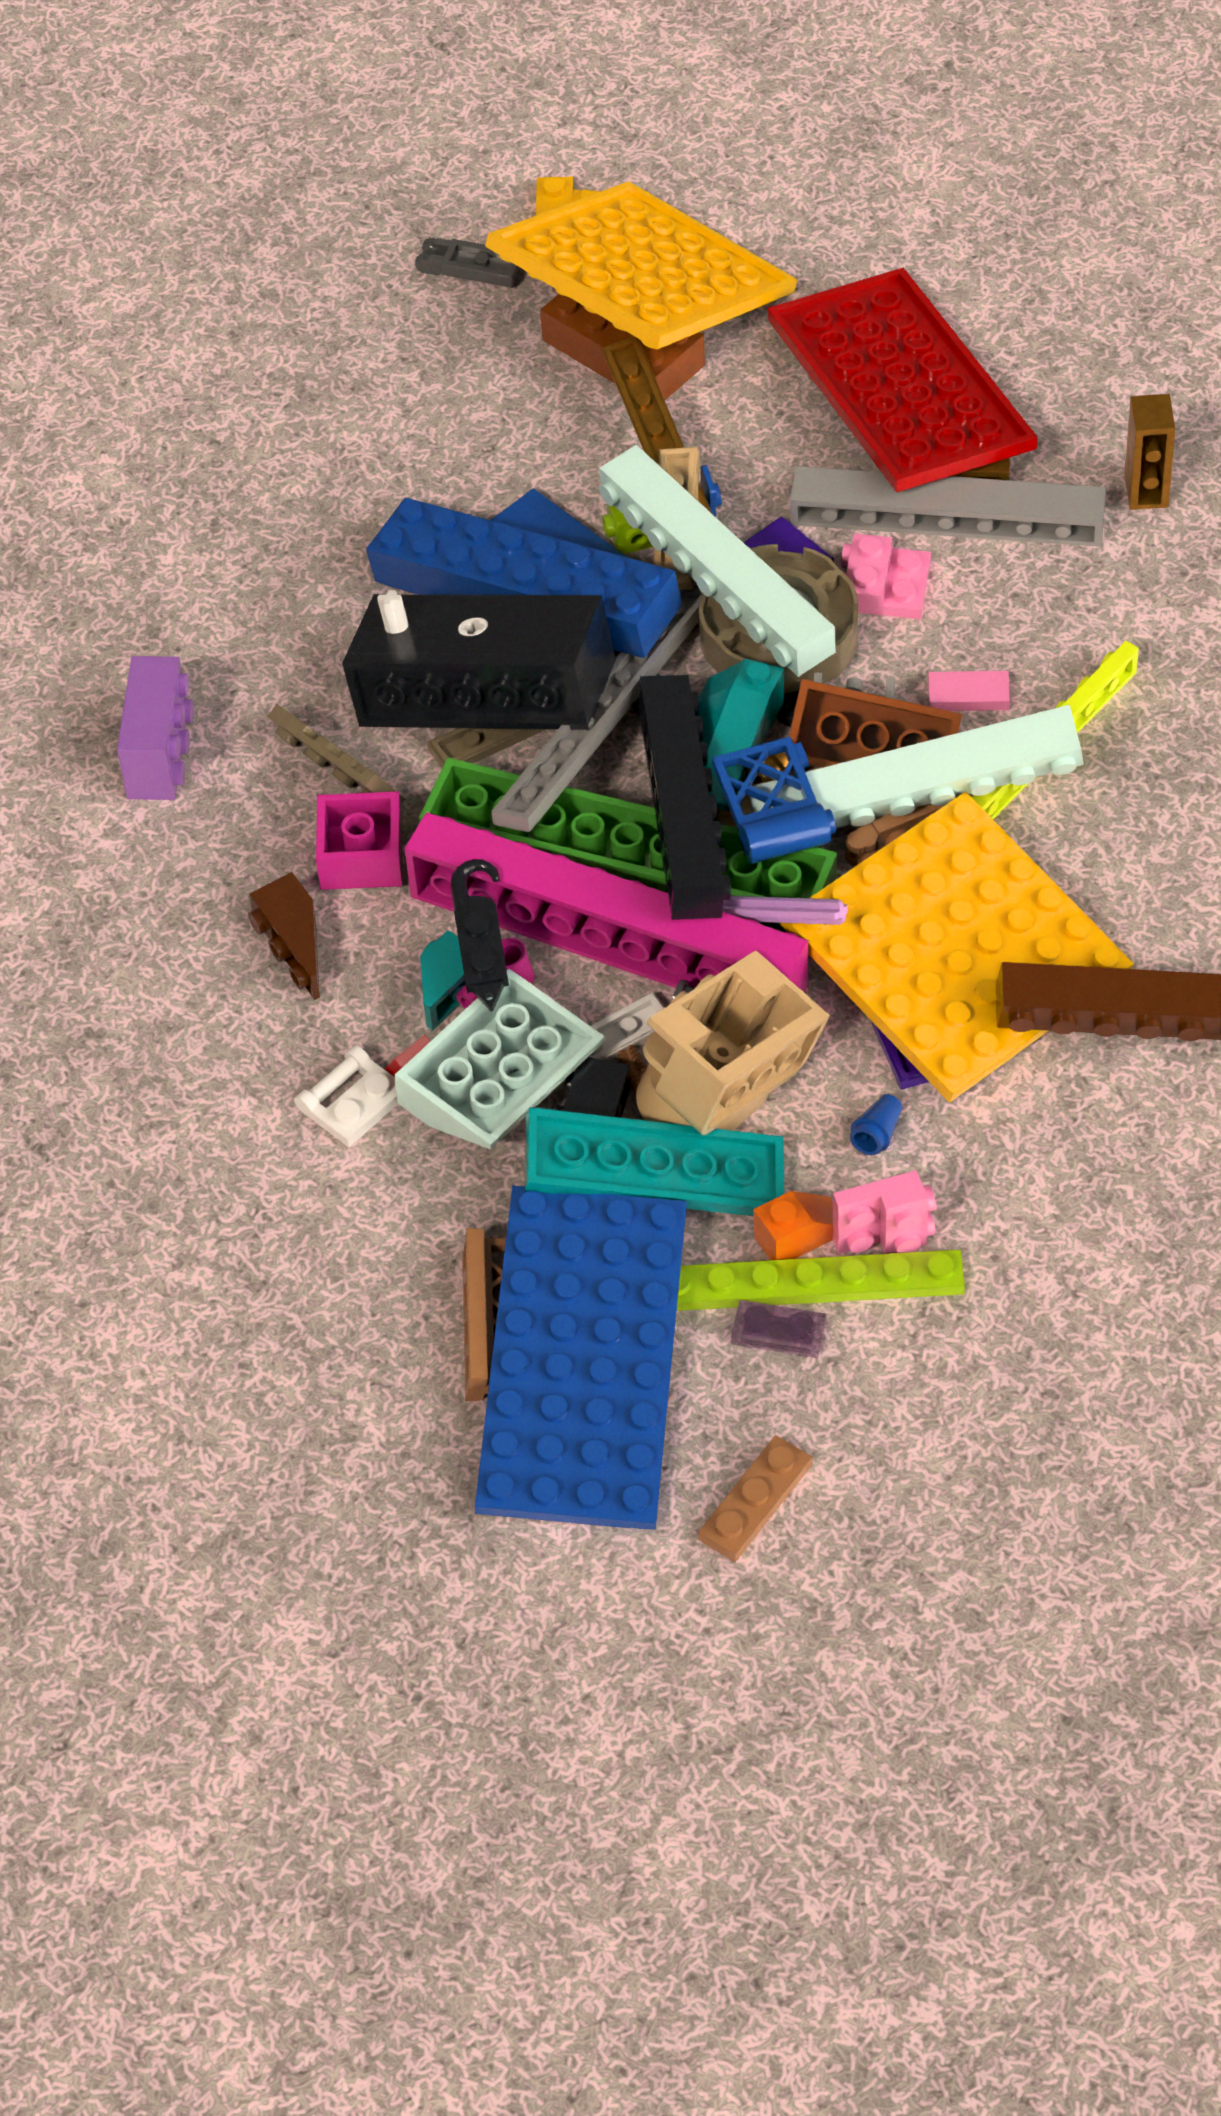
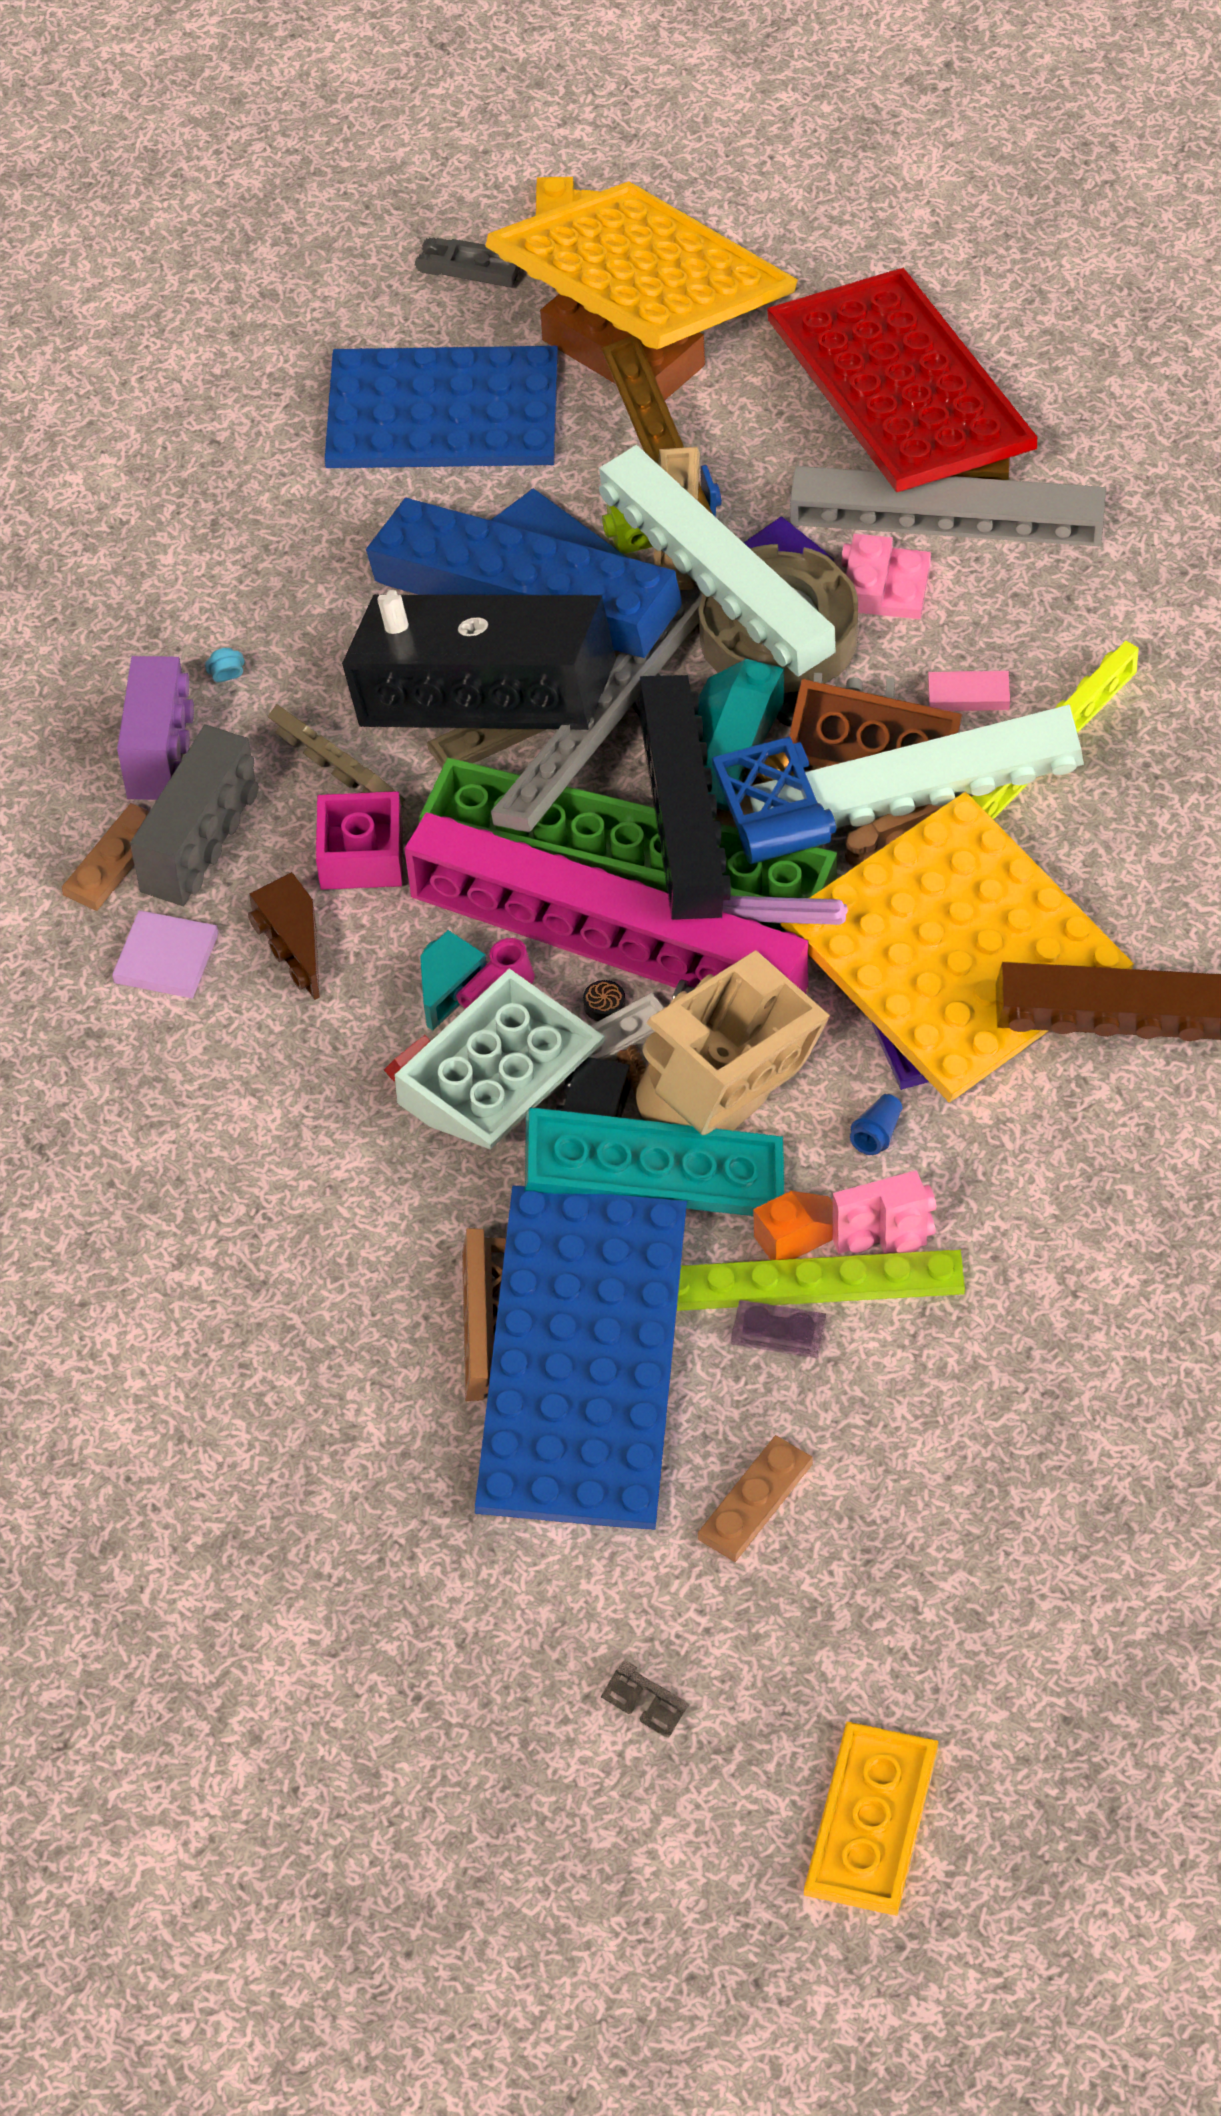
(106, 862): none -> medium nougat plate
(165, 954): none -> lavender tile
(194, 815): none -> dark grey brick
(225, 664): none -> medium azure plate
(359, 1106): white plate -> none
(442, 407): none -> blue plate
(479, 935): black plate -> none
(603, 999): none -> tile
(631, 1695): none -> clear smoke piece
(871, 1818): none -> yellow tile
(1149, 451): pearl gold brick -> none

